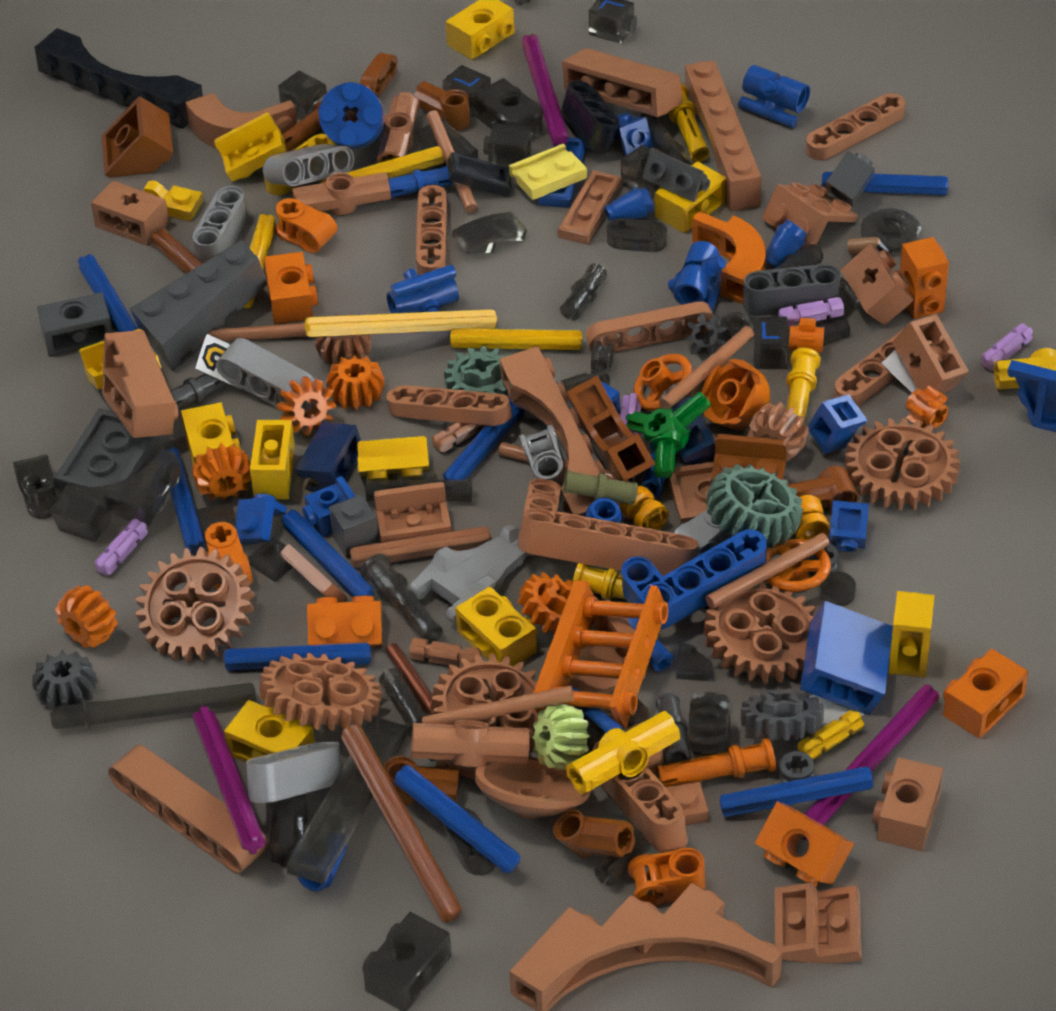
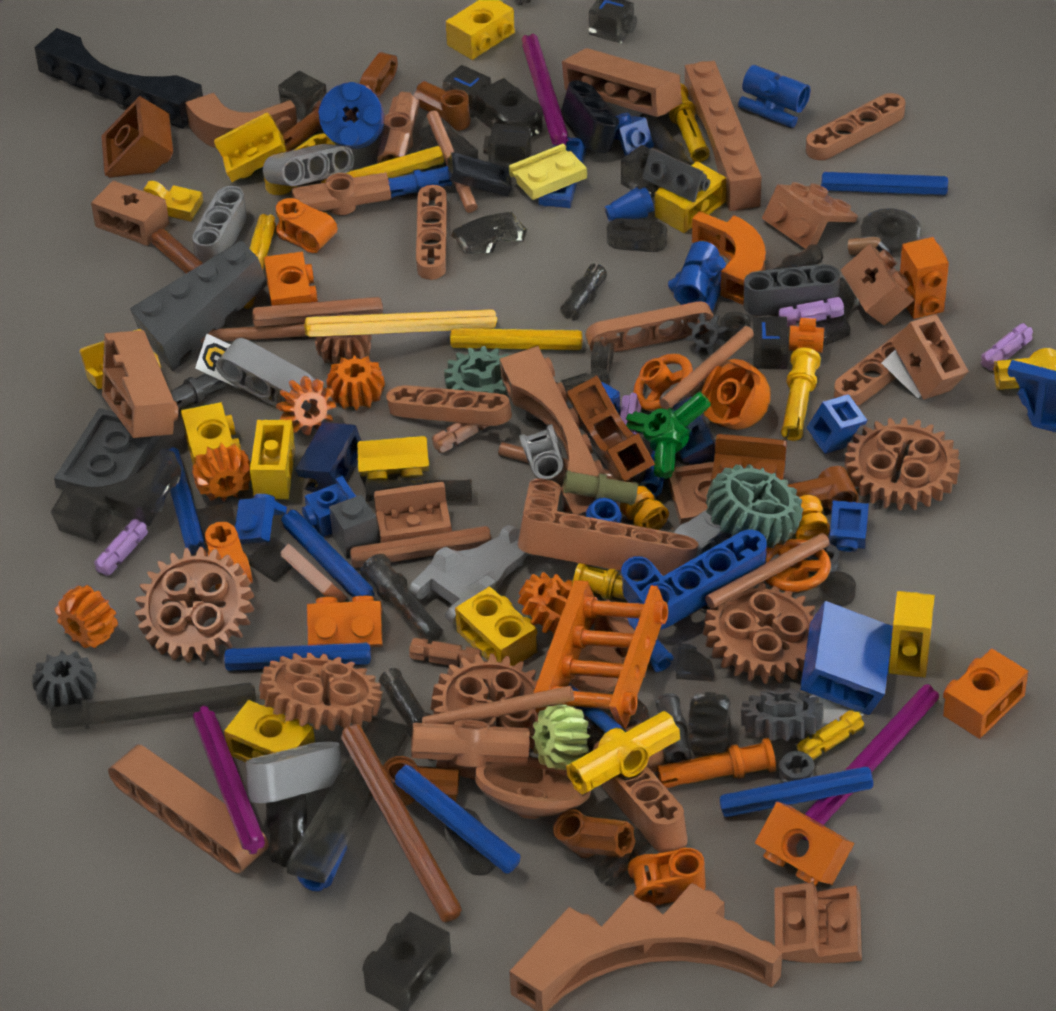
(36, 484): clear smoke piece -> none
(74, 323): dark grey brick -> none
(99, 283): blue axle -> none
(299, 312): none -> nougat axle
(410, 675): copper bar -> none
(423, 291): blue pin -> none
(480, 447): blue axle -> none
(588, 207): nougat tile -> none
(692, 801): nougat plate -> none
(780, 424): nougat gear -> none
(786, 241): blue cone -> none
(850, 177): dark grey brick -> none
(908, 804): nougat brick -> none
(927, 407): orange gear -> none

